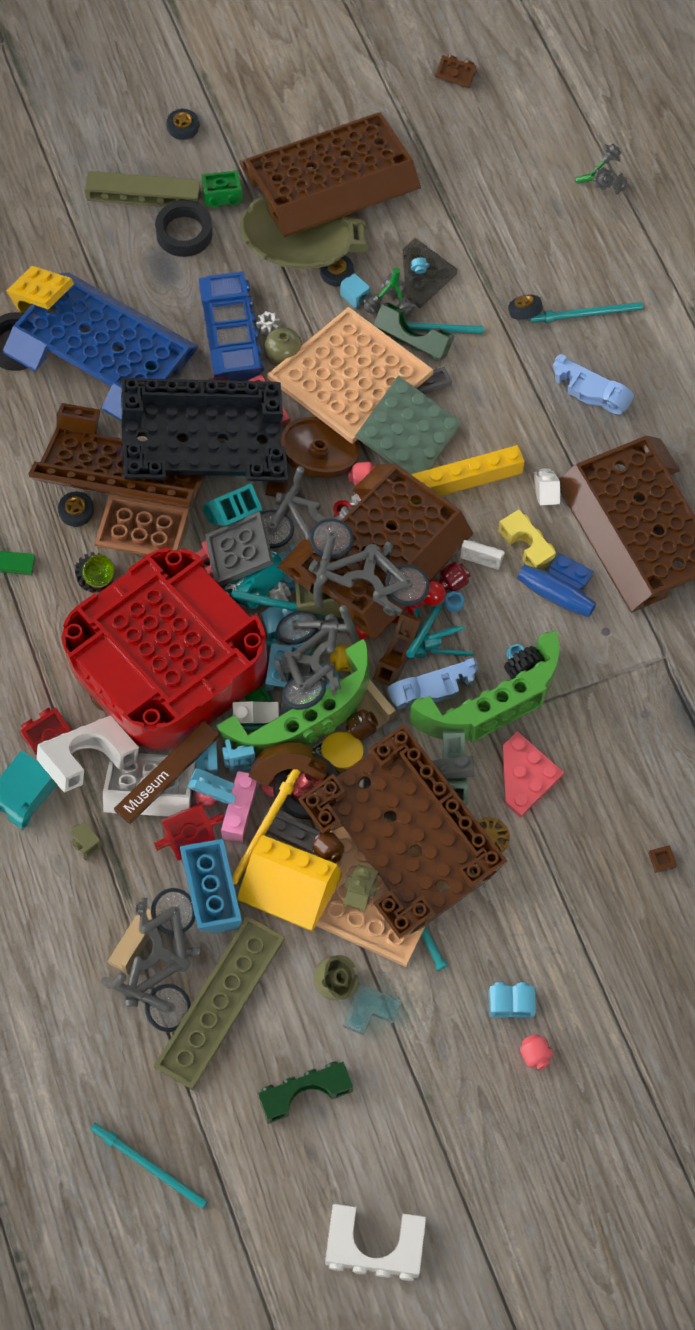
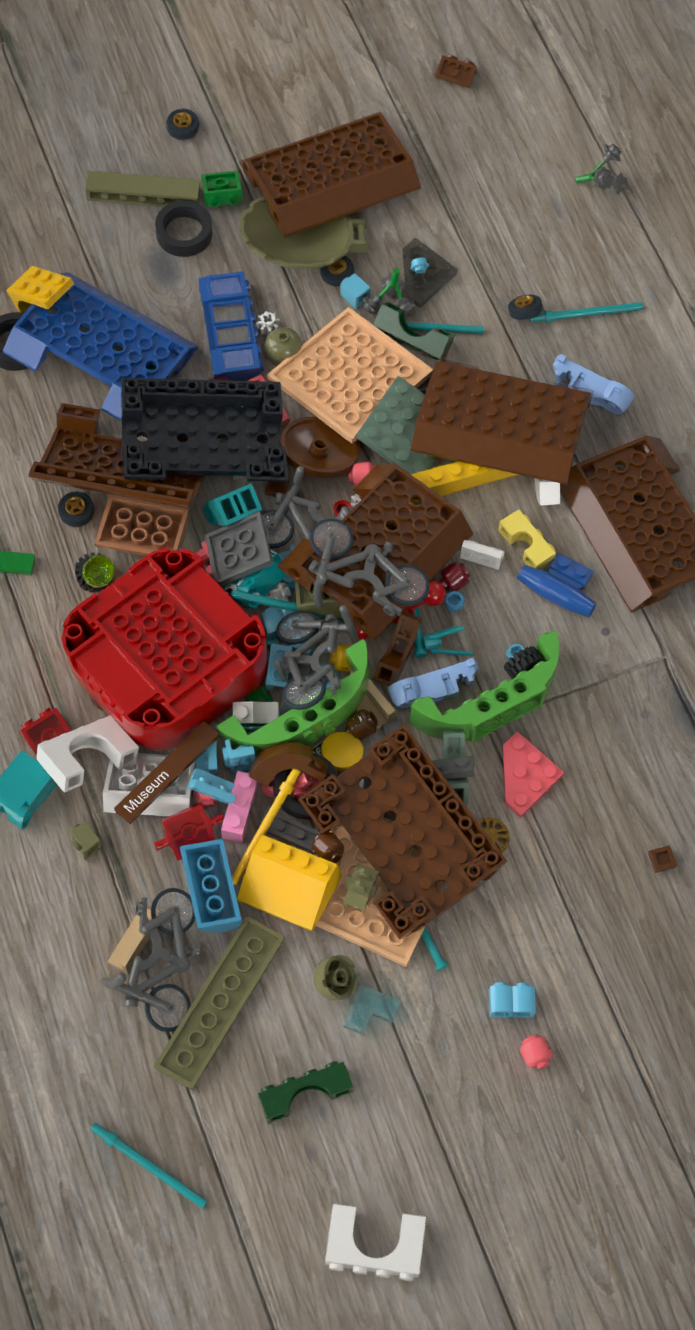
(423, 630): teal bar -> none
(500, 421): none -> reddish brown slope

